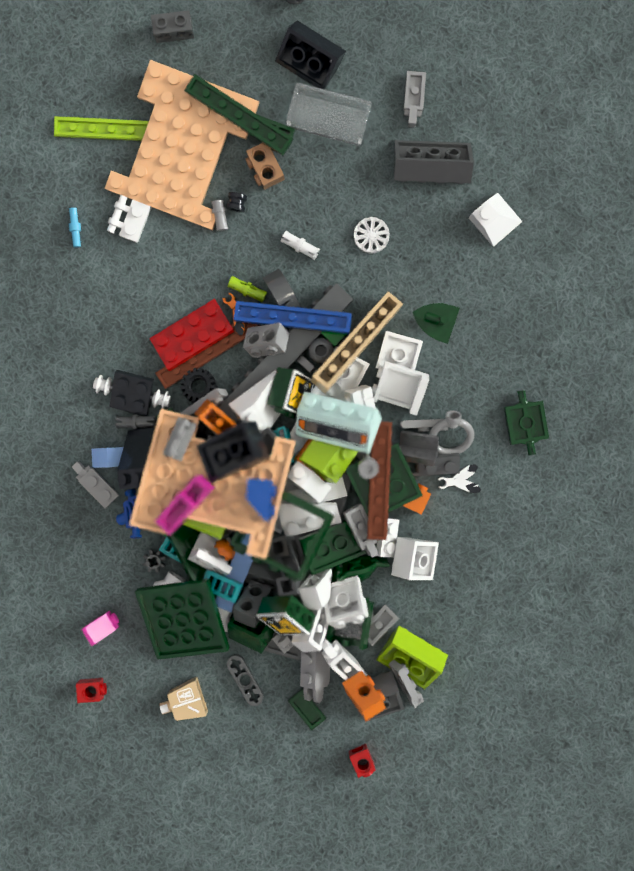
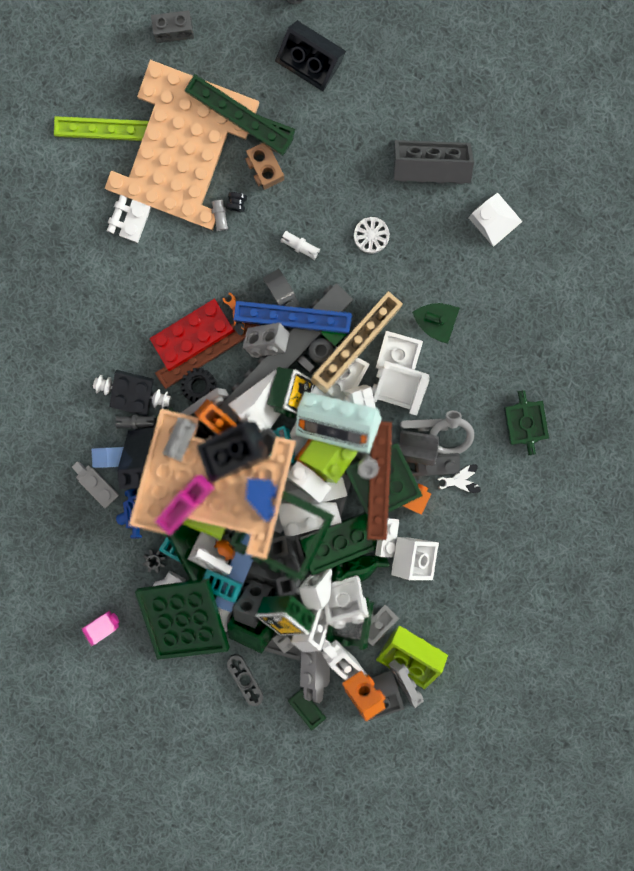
(74, 227): medium azure bar -> none
(83, 693): red brick -> none
(185, 701): tan torso -> none
(247, 289): lime pin -> none
(328, 114): clear piece -> none
(358, 523): light grey hinge -> none
(359, 753): red brick -> none
(414, 96): light grey hinge -> none

